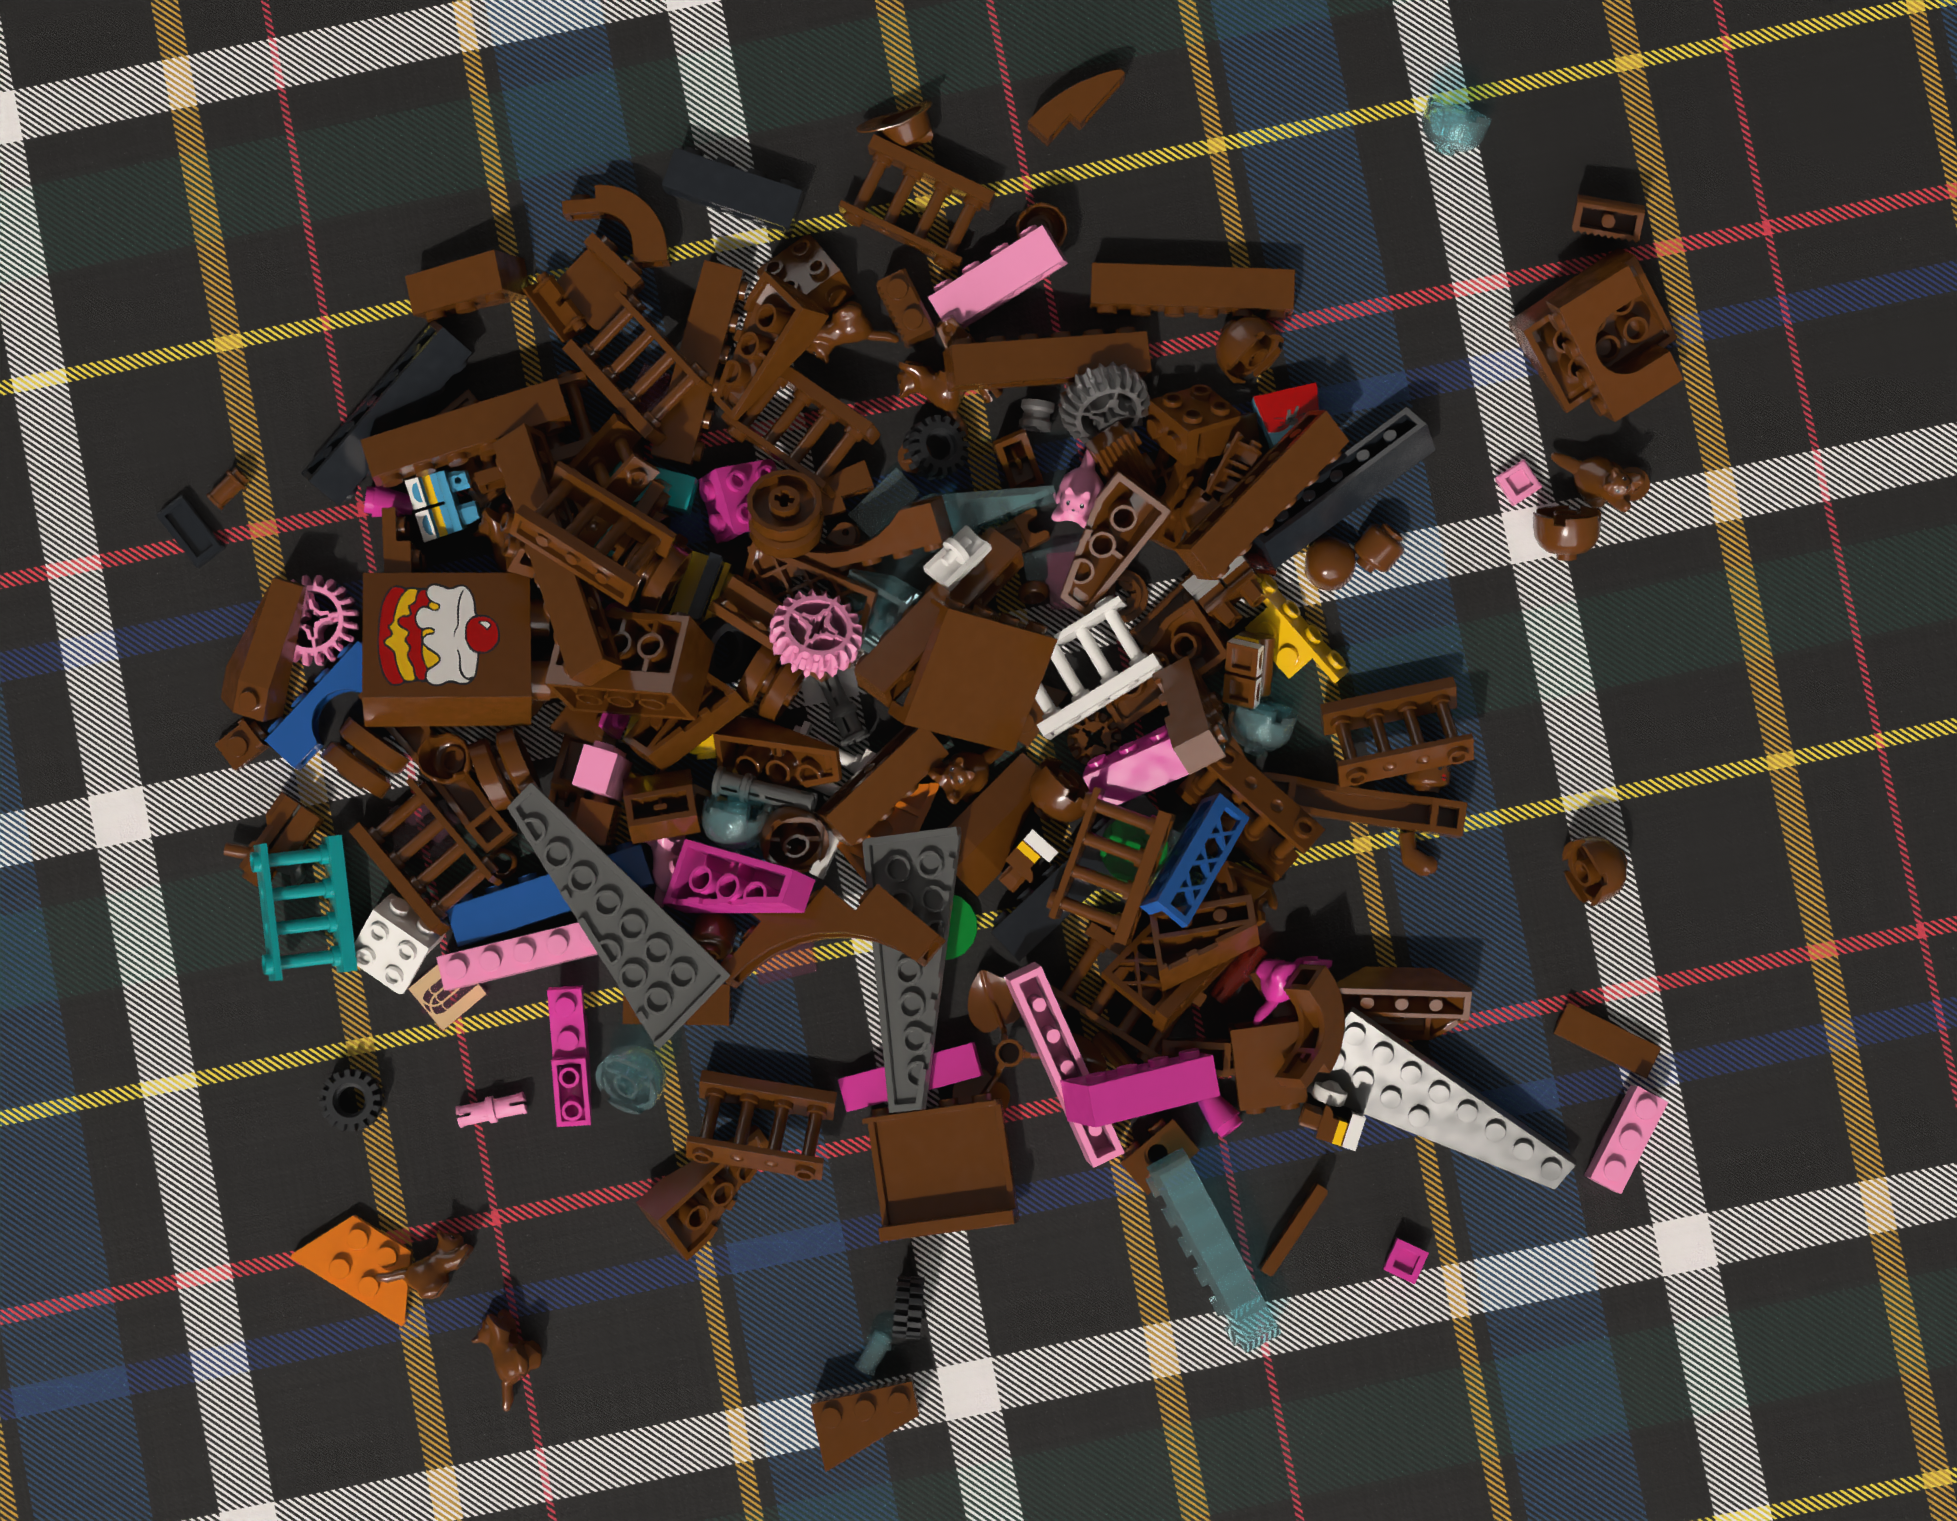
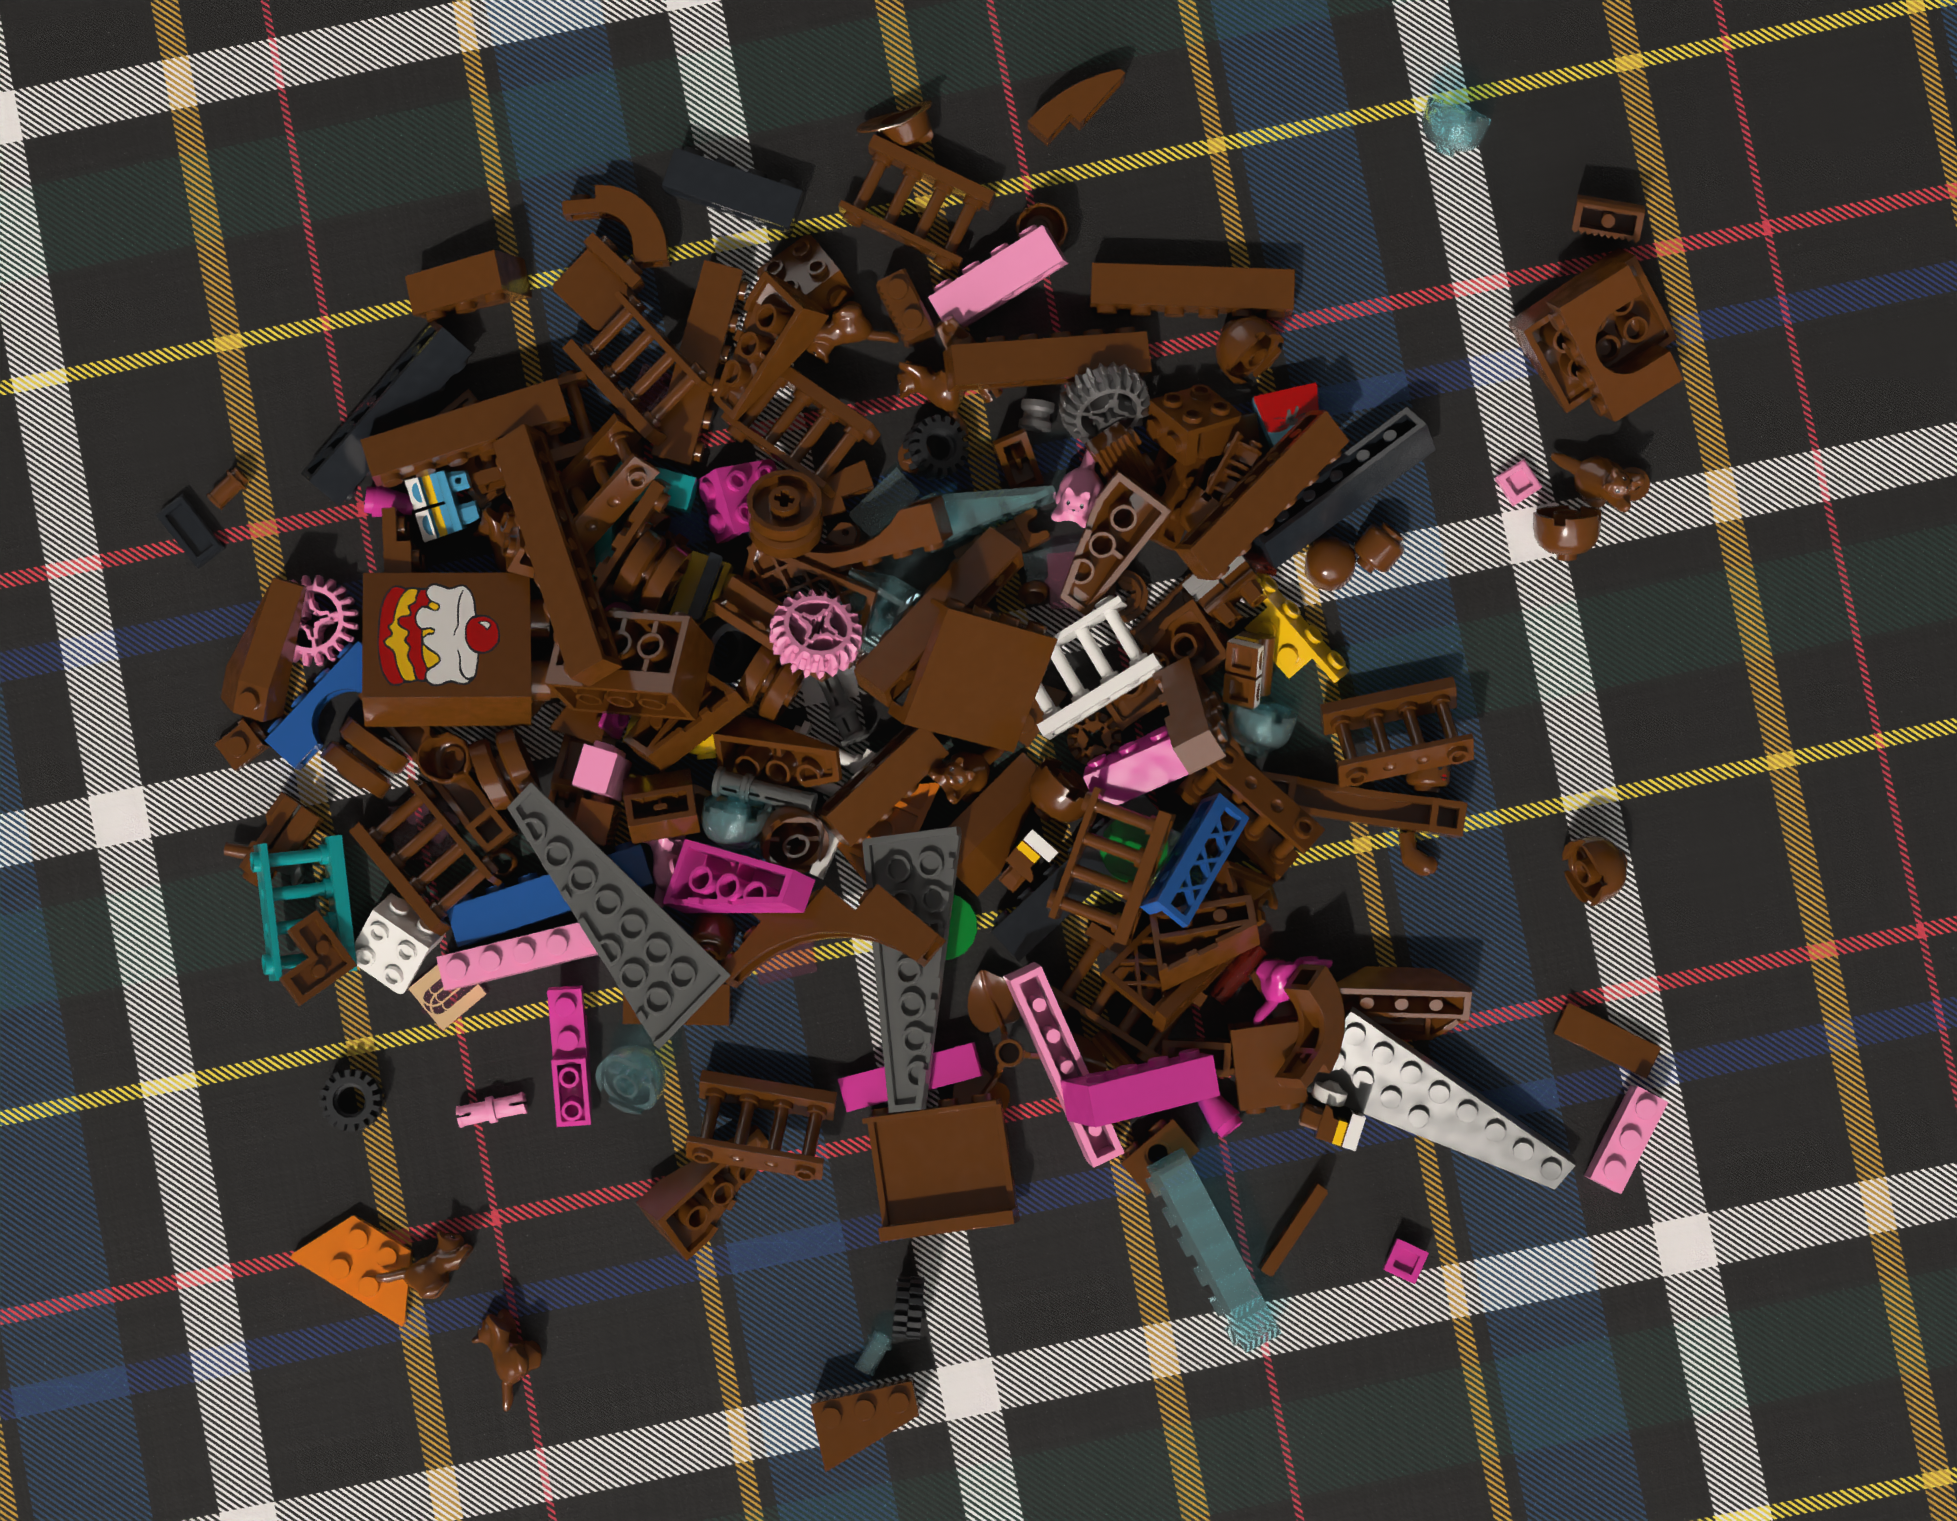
(324, 960): none -> reddish brown plate
(560, 315): reddish brown hinge -> none
(577, 556): reddish brown fence -> none
(957, 558): white hips -> none

